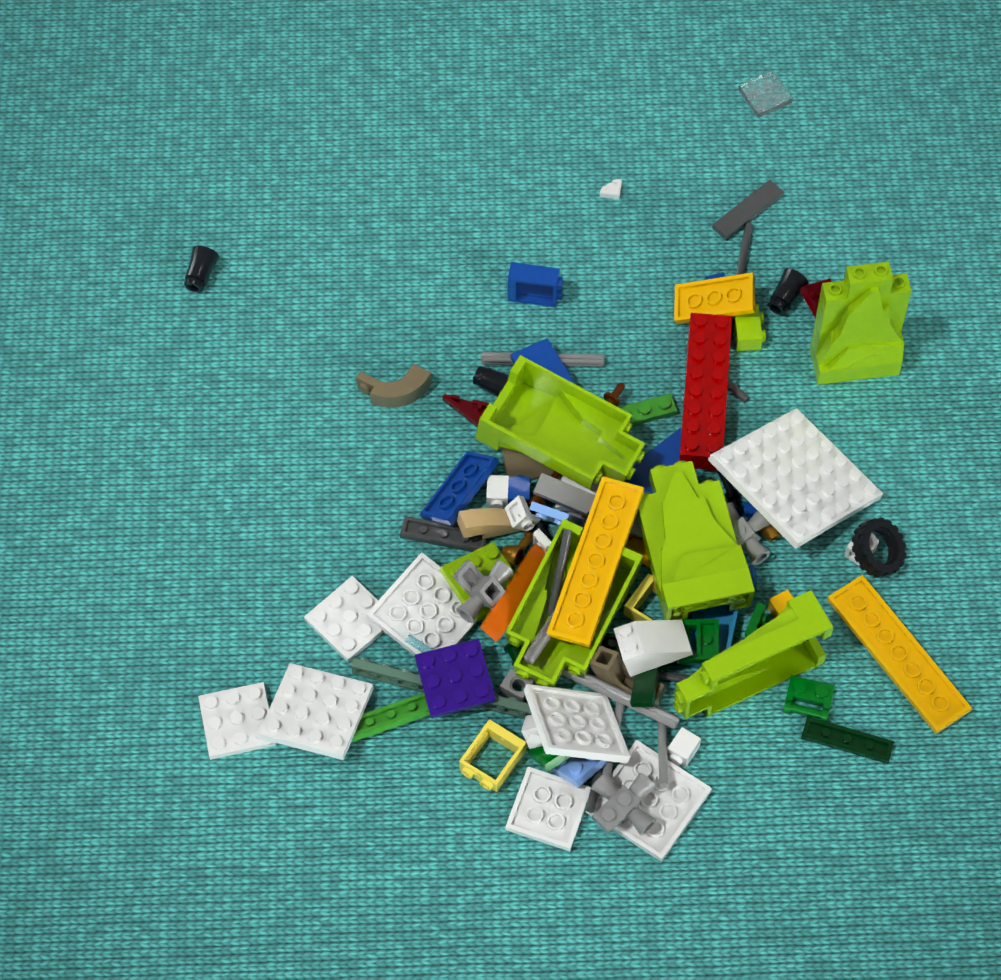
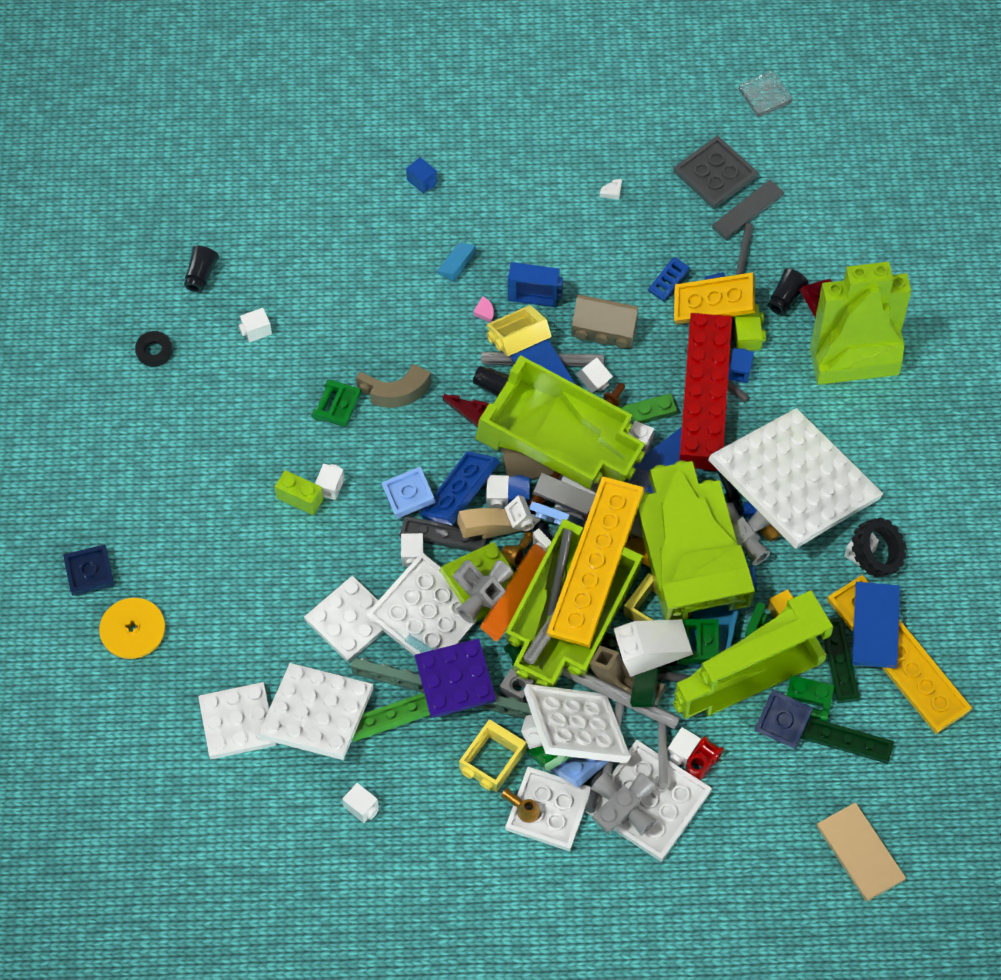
(88, 570): none -> dark blue plate
(143, 639): none -> yellow piece
(149, 338): none -> black tyre
(255, 325): none -> white brick
(299, 492): none -> lime brick
(331, 480): none -> white brick
(342, 406): none -> green plate
(361, 803): none -> white brick
(408, 492): none -> light blue plate
(411, 547): none -> white brick
(421, 175): none -> blue brick
(457, 261): none -> dark azure slope
(484, 310): none -> bright pink tile
(518, 330): none -> light yellow window
(525, 815): none -> pearl gold bar
(594, 376): none -> white brick
(604, 321): none -> dark tan slope
(640, 478): none -> clear tile
(643, 433): none -> white brick
(678, 270): none -> blue slope
(704, 755): none -> red piece
(715, 172): none -> dark grey plate
(740, 365): none -> blue brick
(784, 719): none -> dark blue plate
(841, 664): none -> dark green tile
(861, 852): none -> tan tile
(876, 625): none -> blue tile

